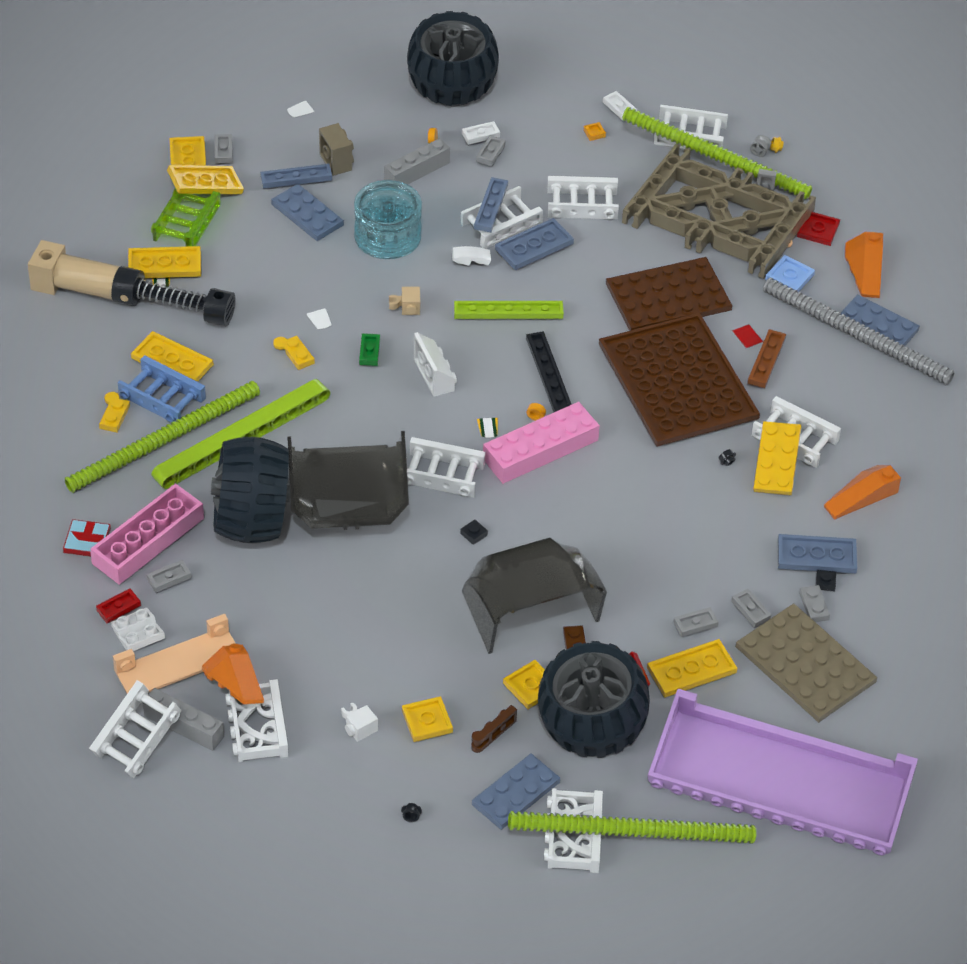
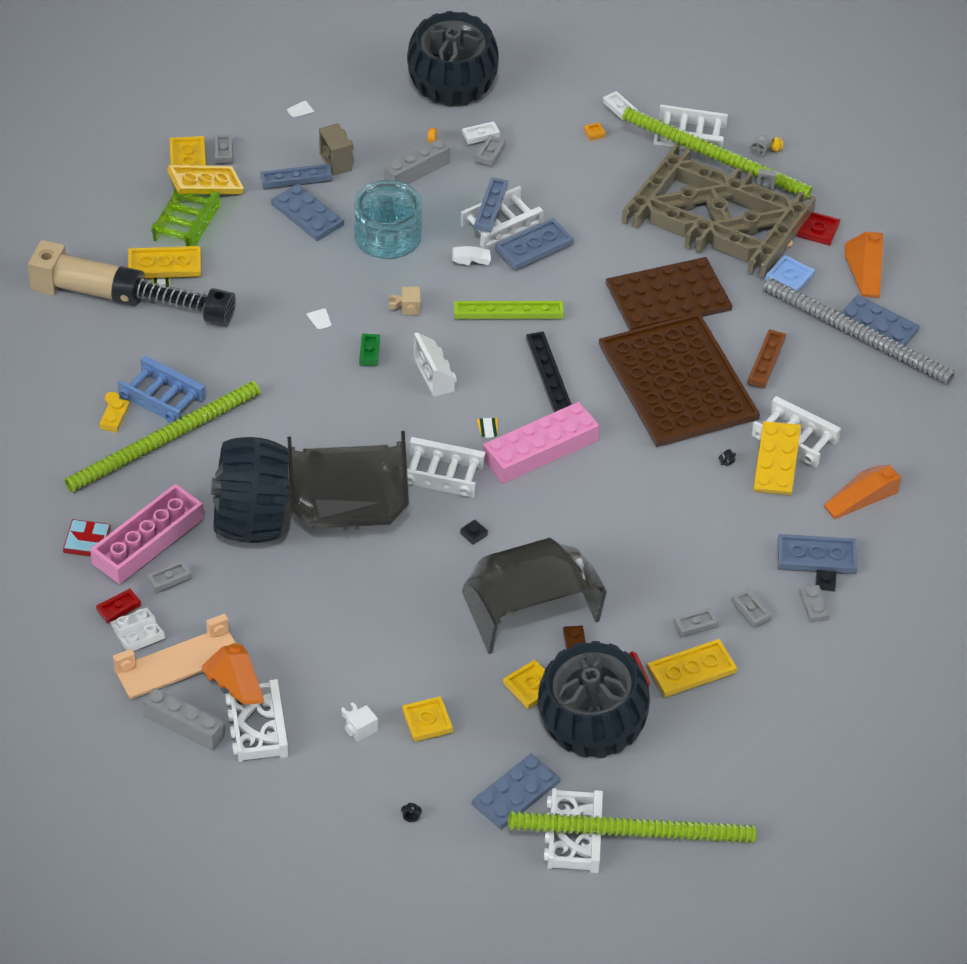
(125, 712): white fence -> none
(173, 356): yellow plate -> none
(254, 425): lime beam -> none
(295, 351): yellow hinge -> none
(493, 729): reddish brown plate -> none
(536, 411): light orange tile -> none
(582, 185): white fence -> none
(747, 336): red sticker -> none
(781, 775): lavender windscreen -> none
(806, 662): dark tan plate -> none

